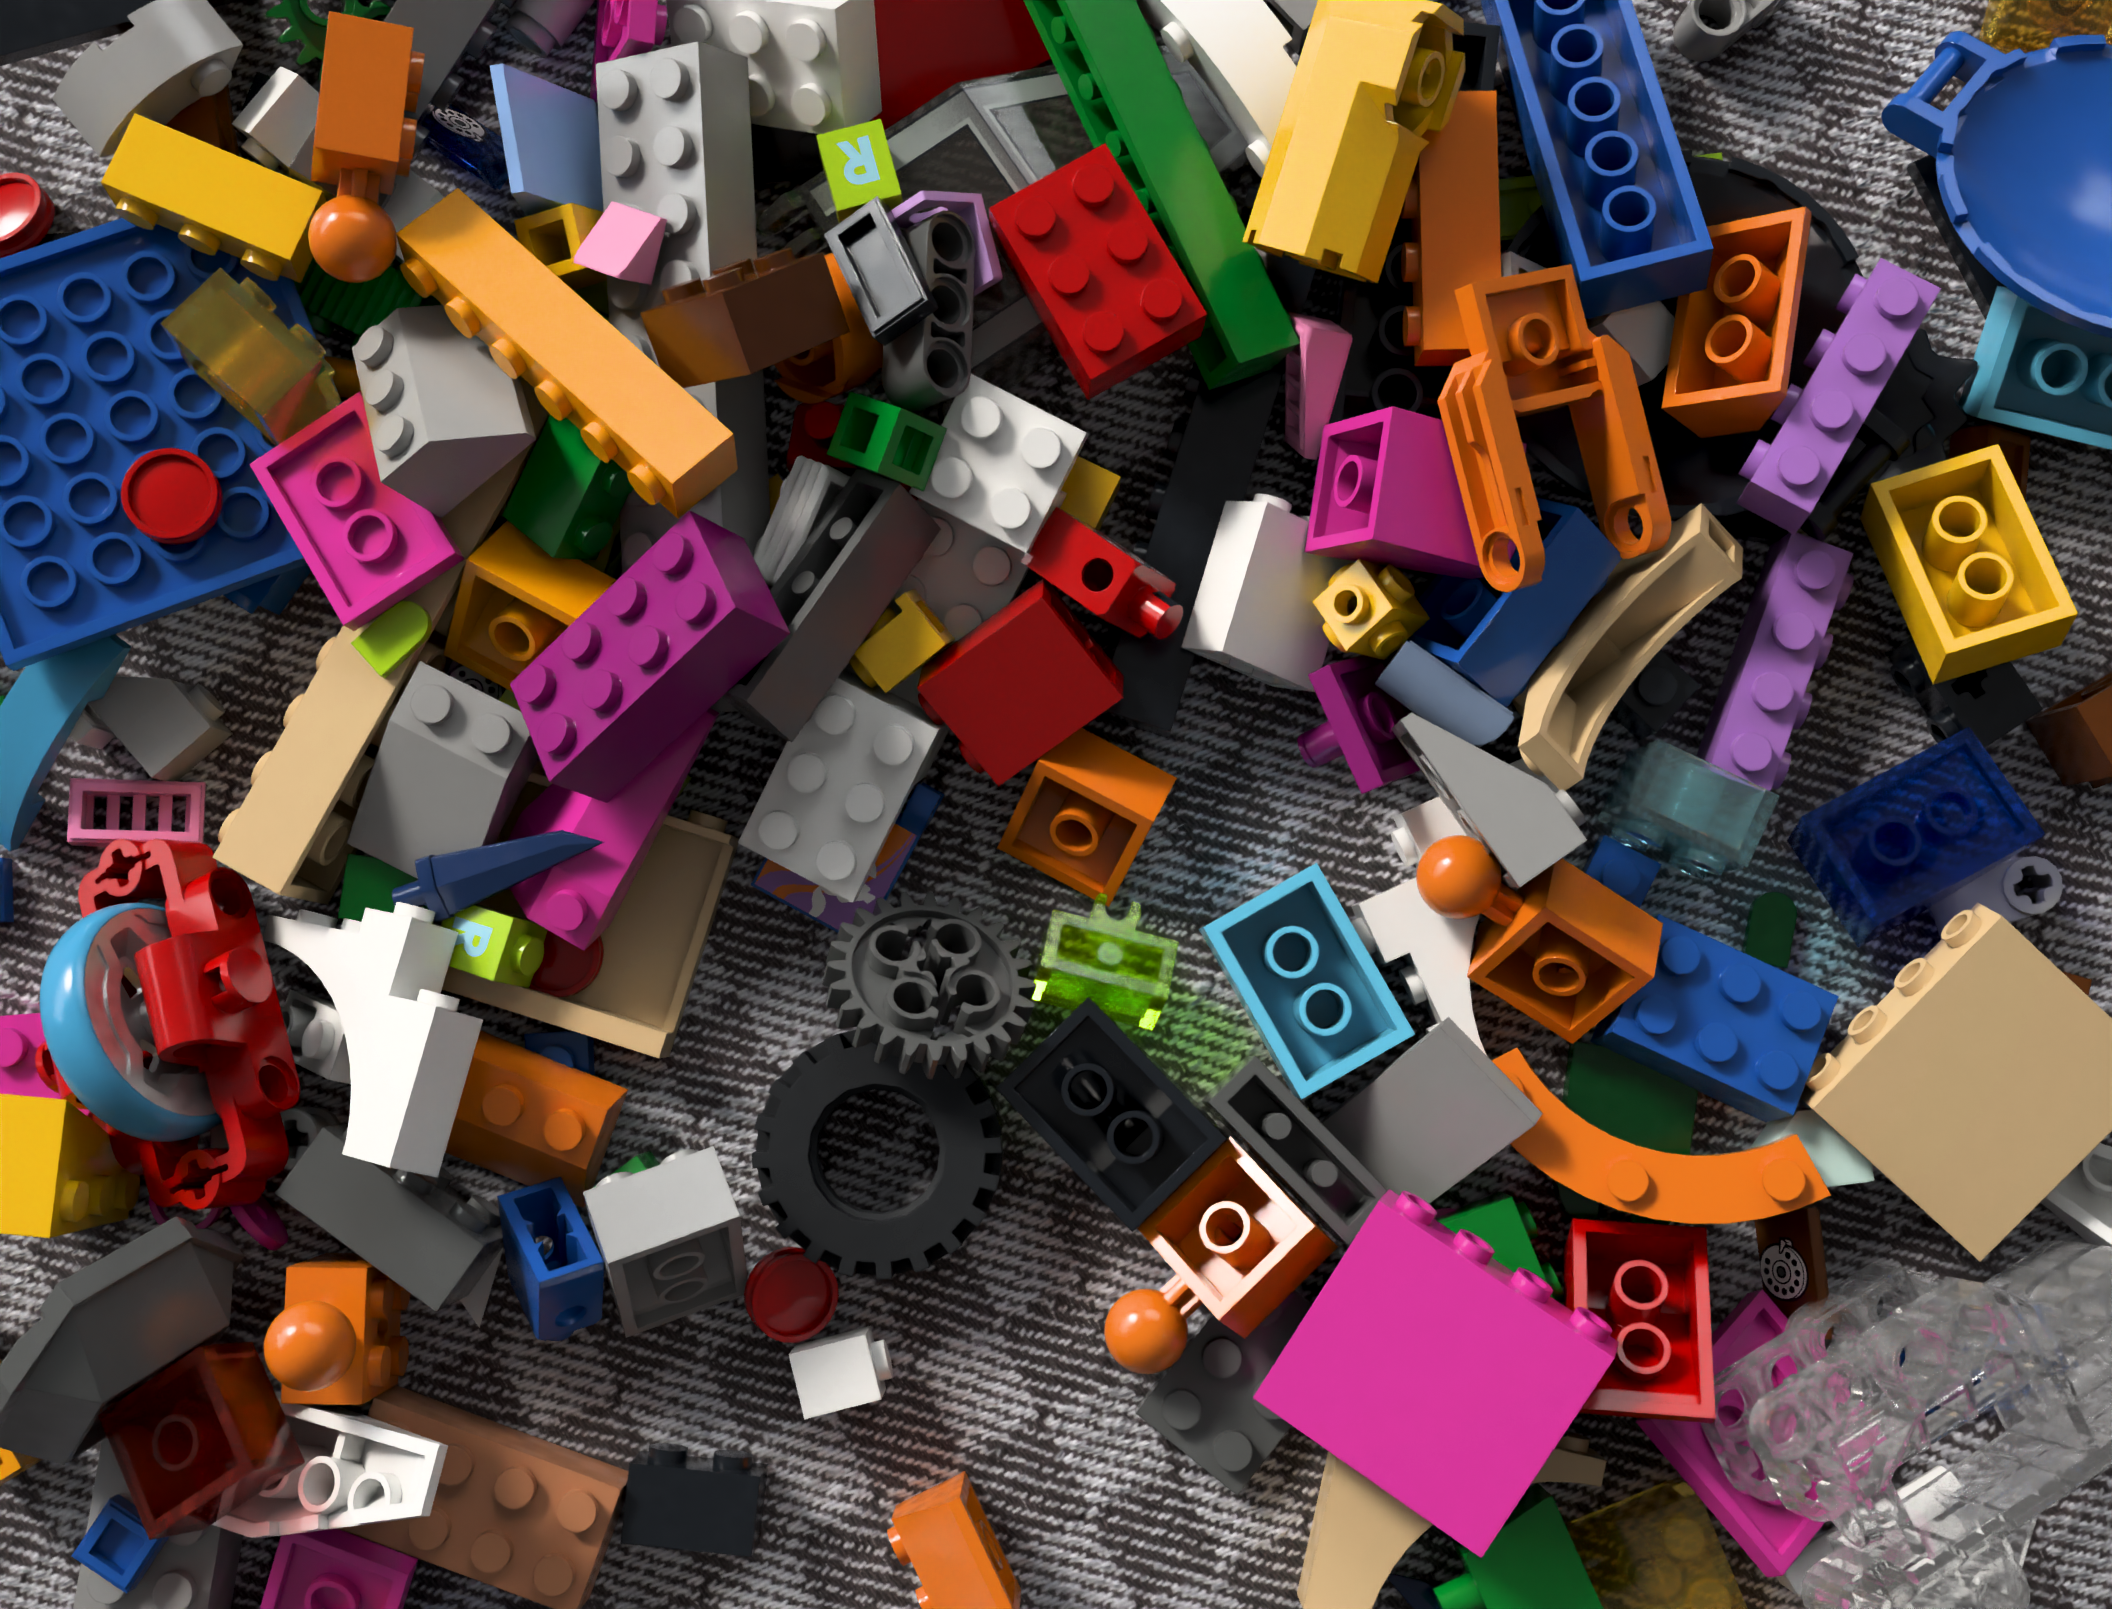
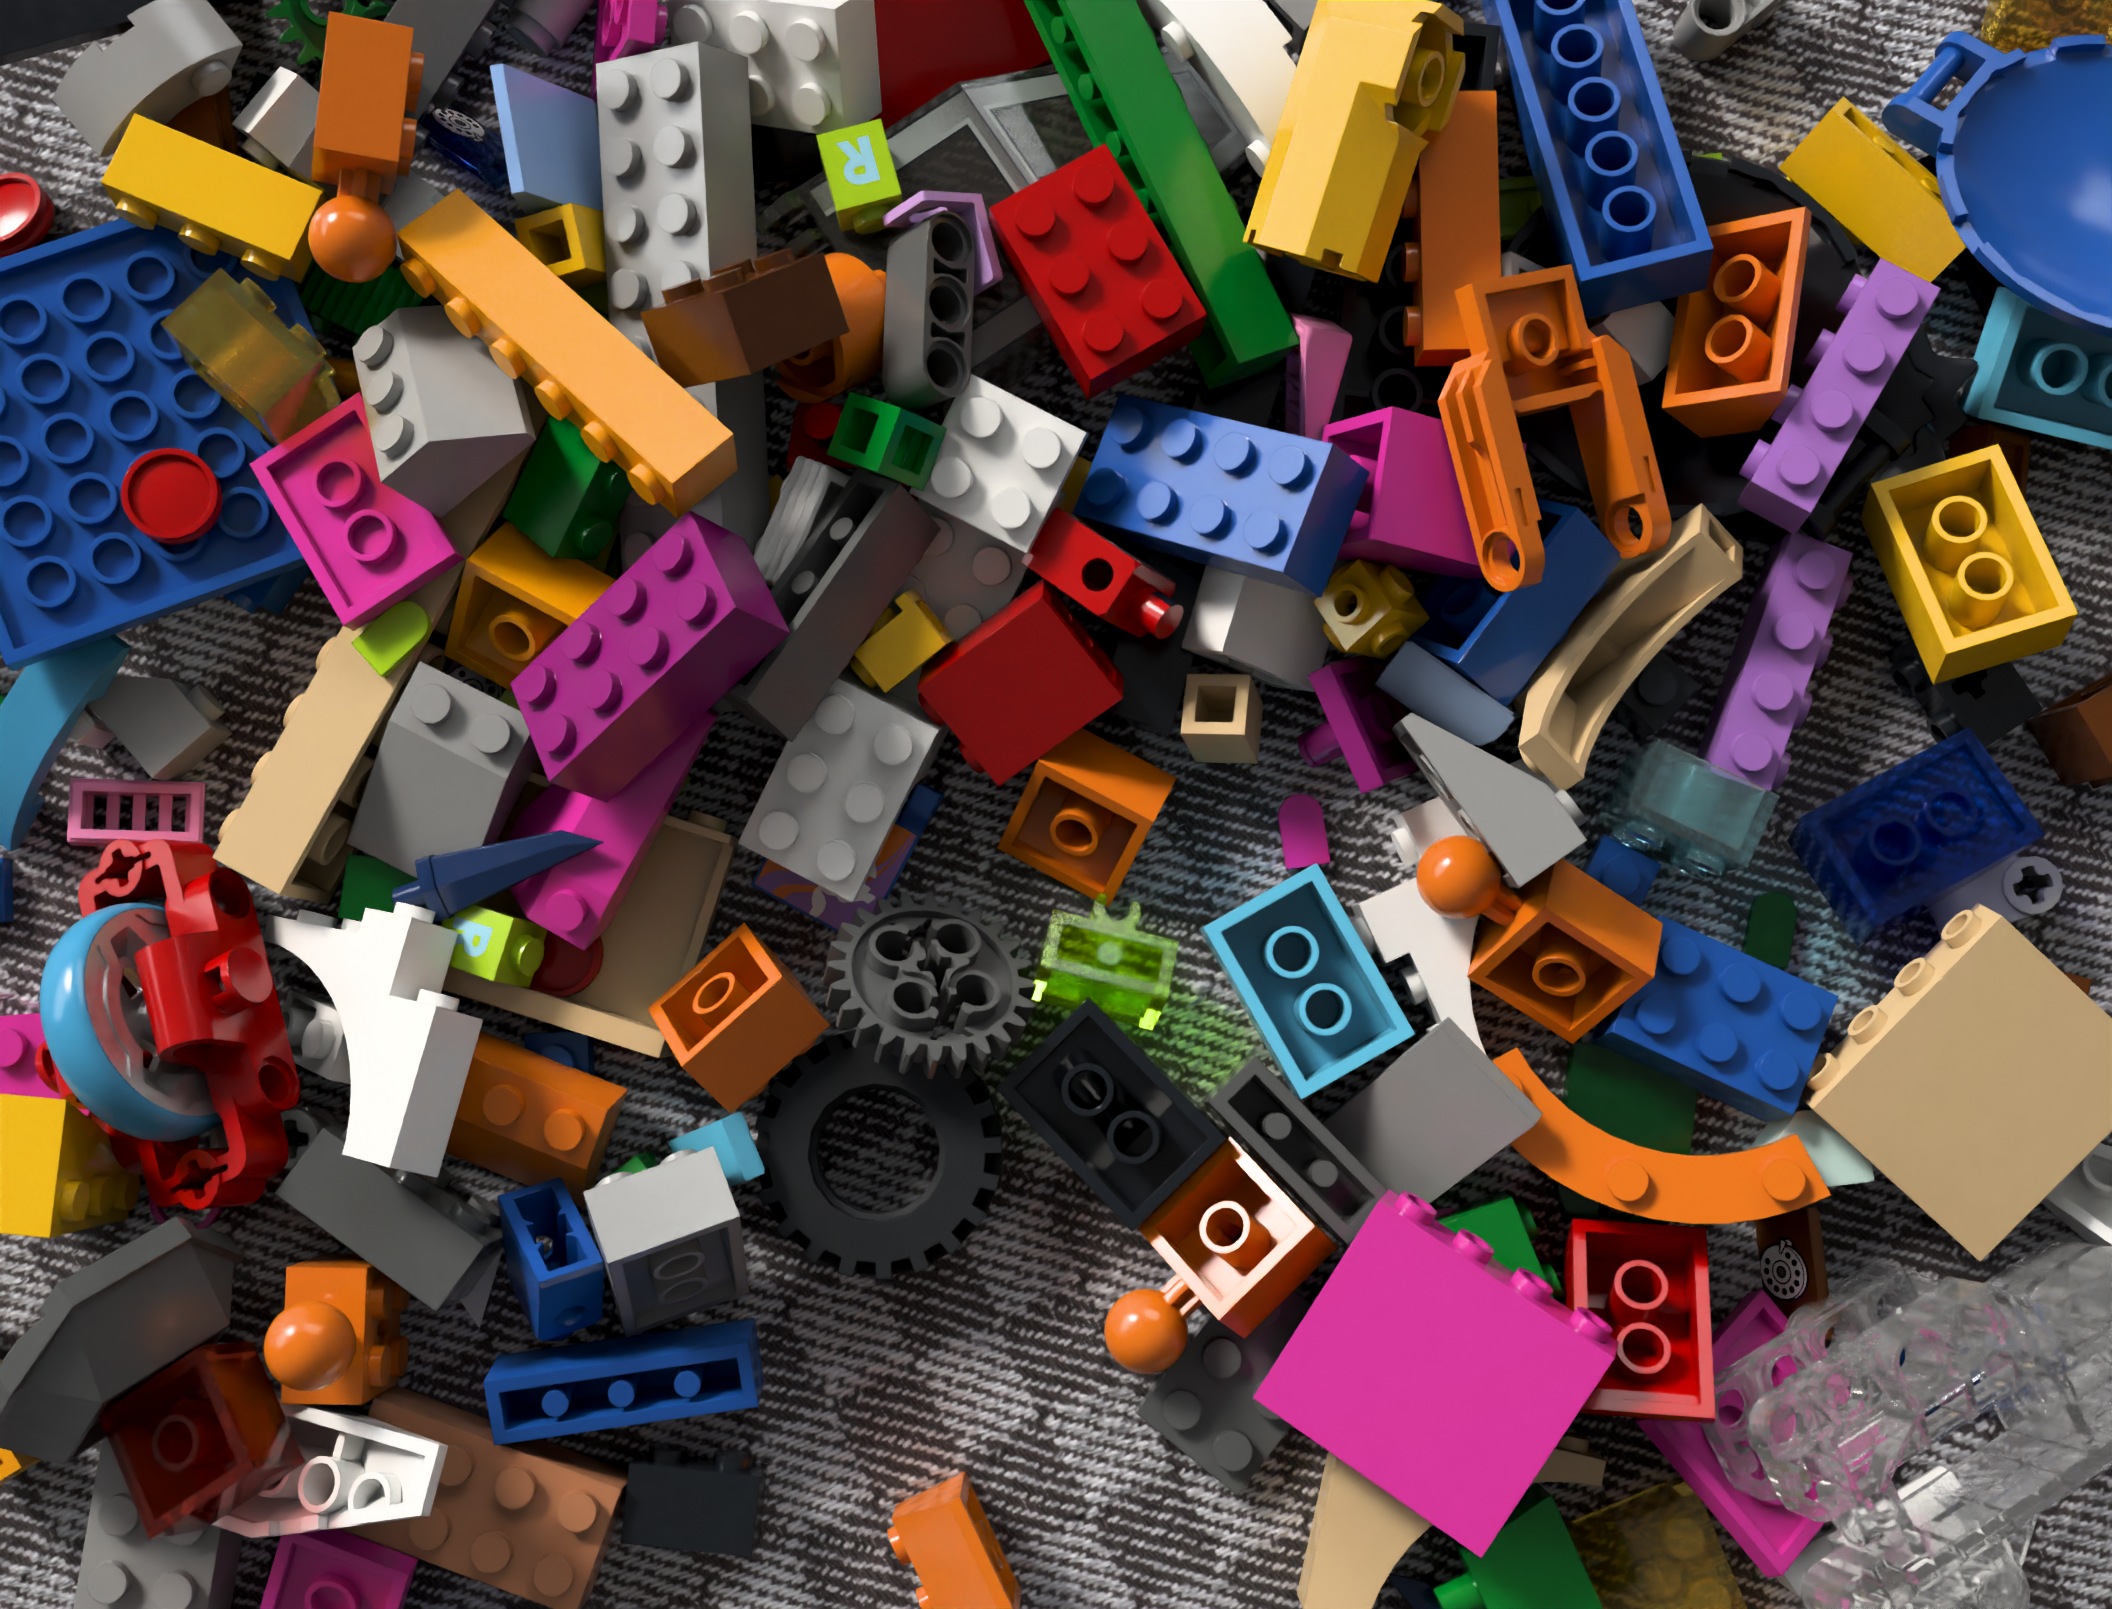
(118, 1545): blue tile -> none
(262, 1223): dark pink wheel -> none
(623, 244): bright pink slope -> none
(624, 1381): none -> blue brick
(732, 1145): none -> medium azure tile
(737, 1019): none -> orange brick
(790, 1295): red piece -> none
(840, 1371): white brick -> none
(881, 271): tile -> none
(1222, 493): none -> blue brick
(1222, 718): none -> tan brick
(1302, 832): none -> dark pink piece
(1875, 191): none -> yellow brick

